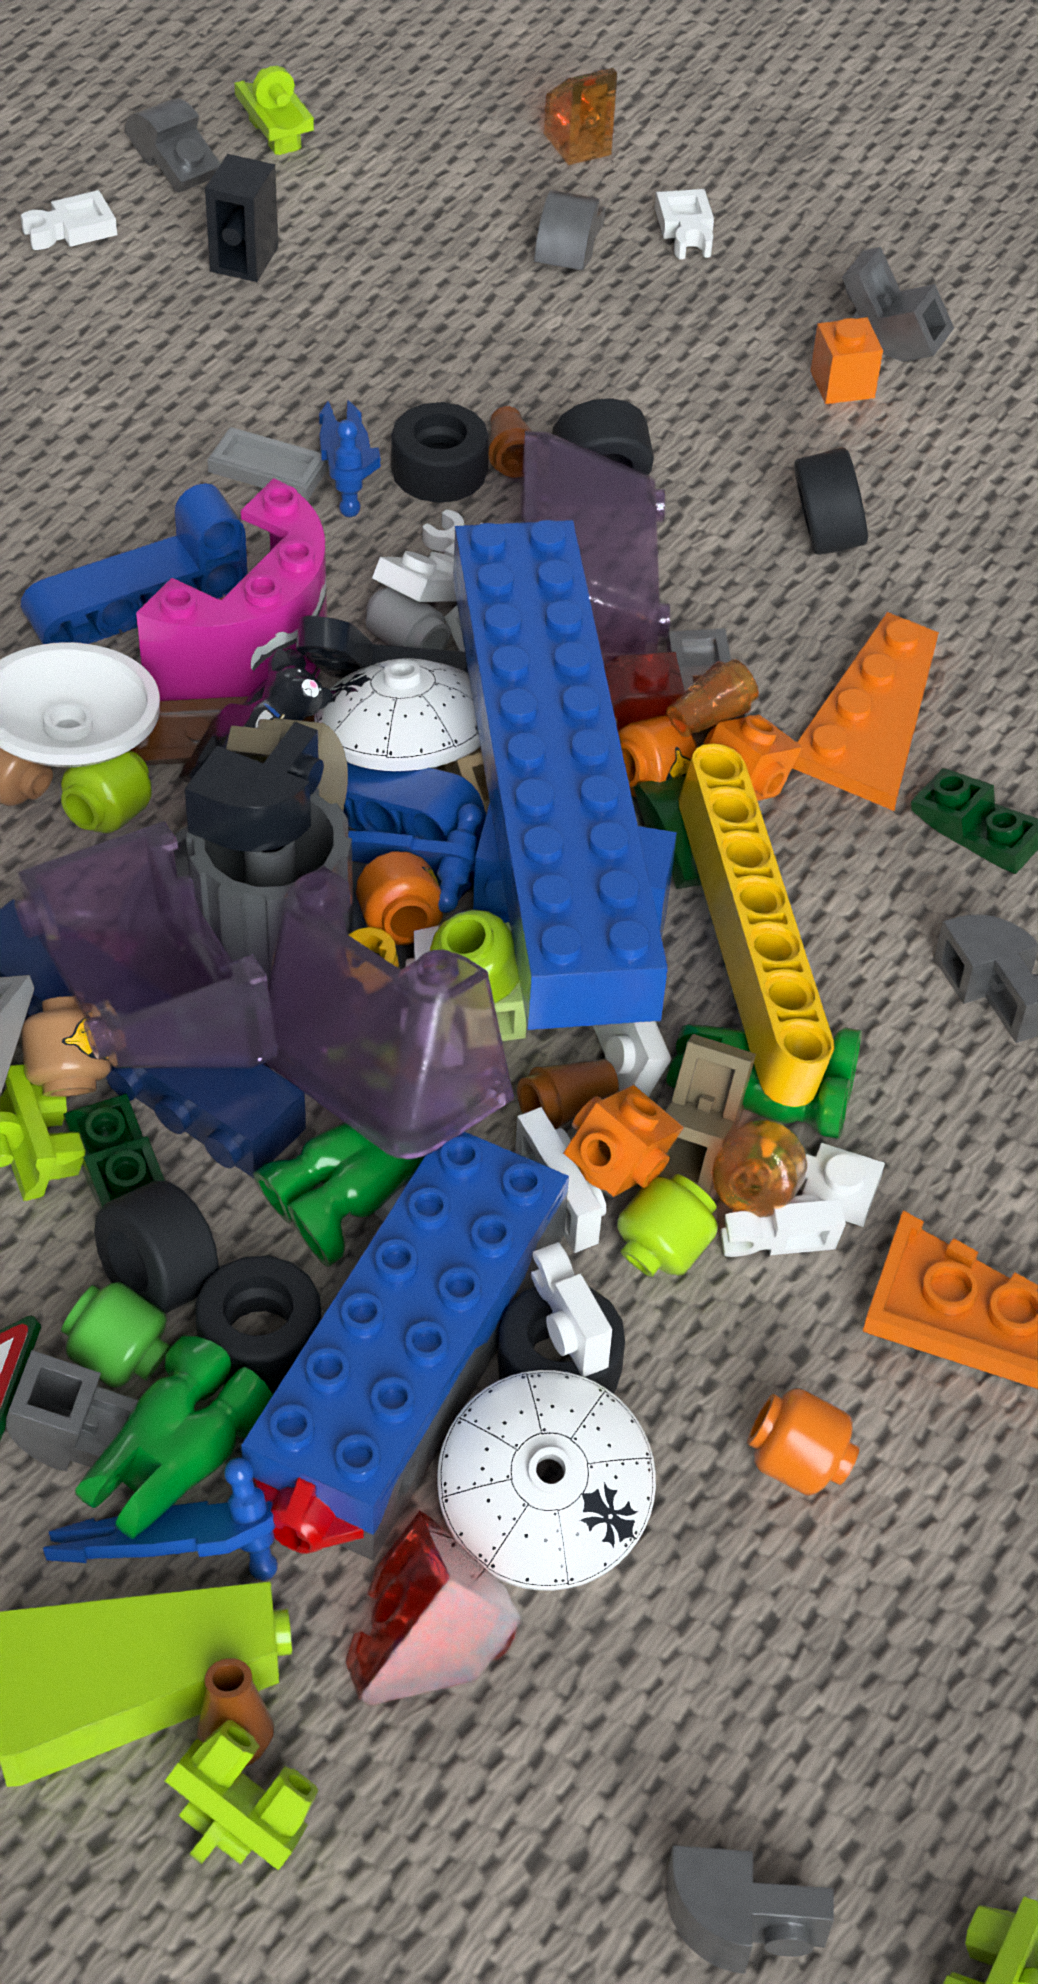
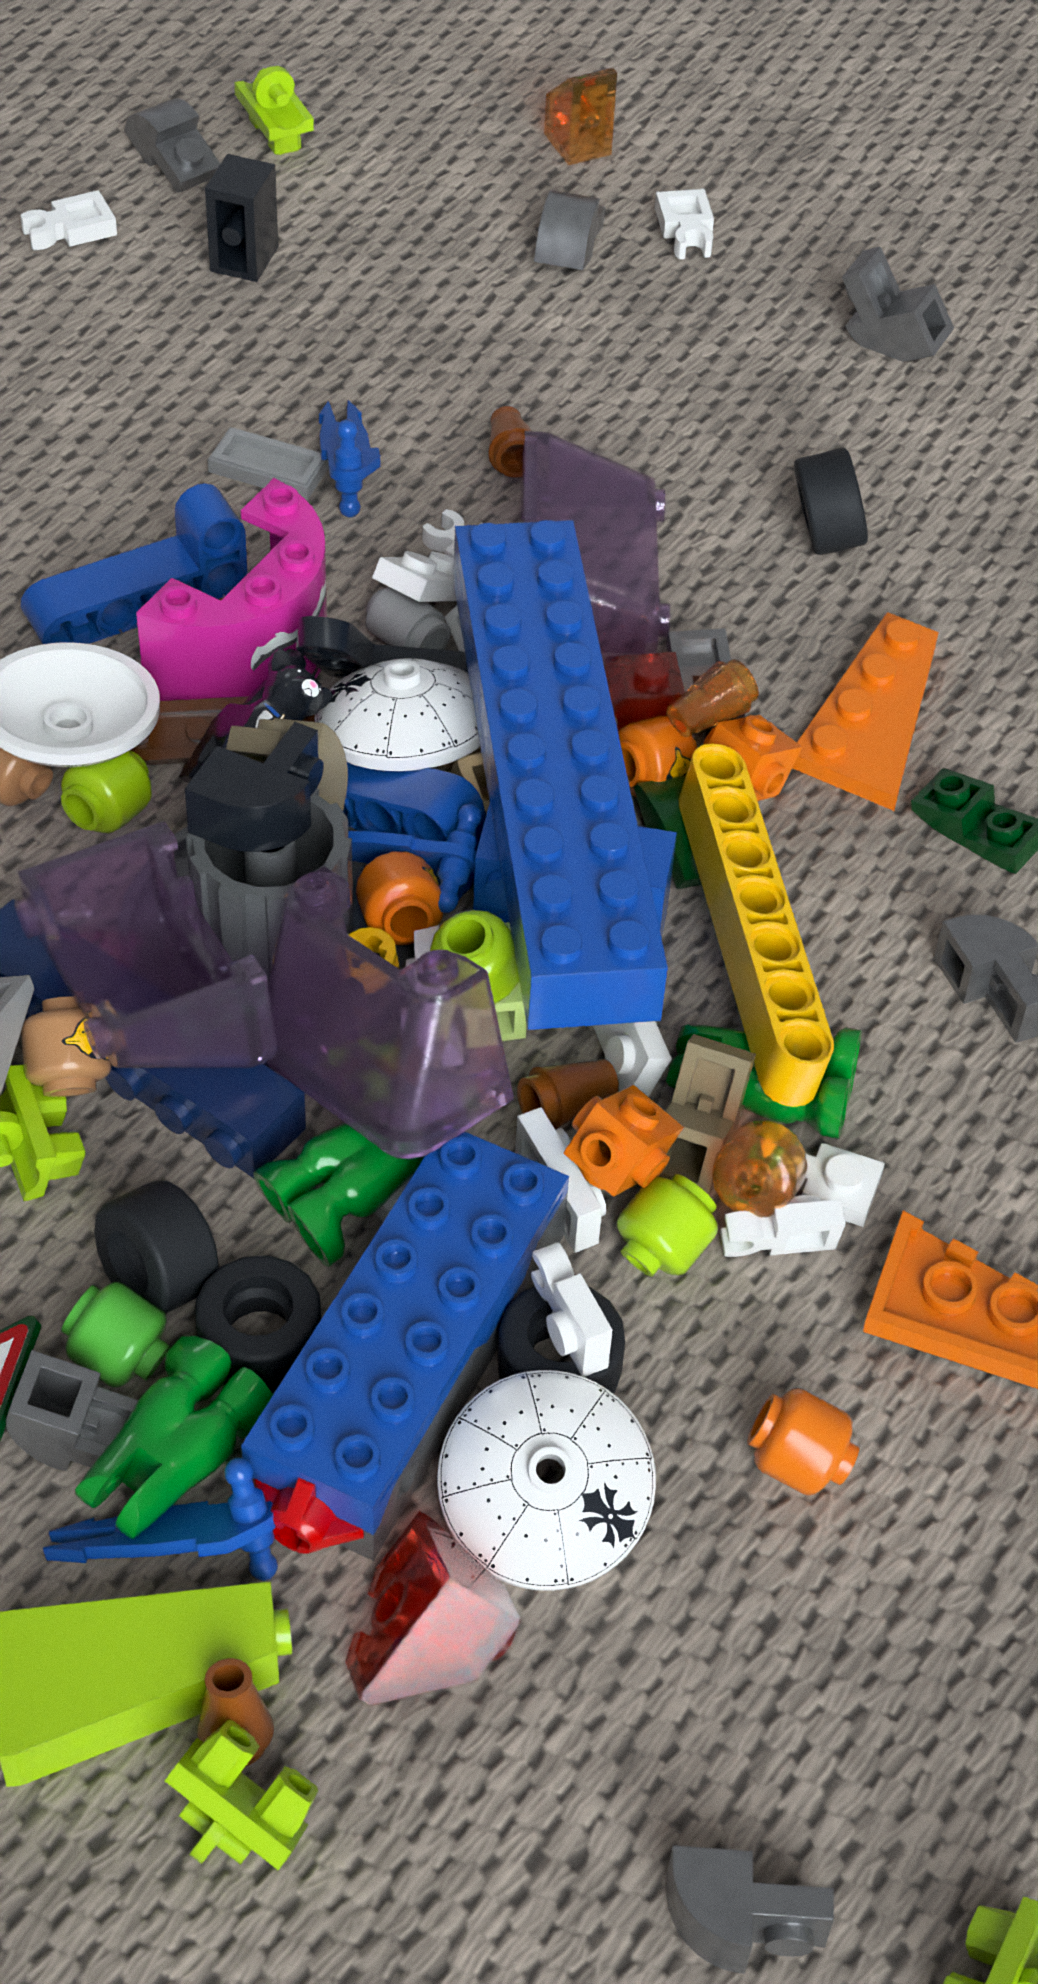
(115, 1149): dark green slope -> none
(439, 452): black tyre -> none
(610, 429): black tyre -> none
(846, 360): orange brick -> none

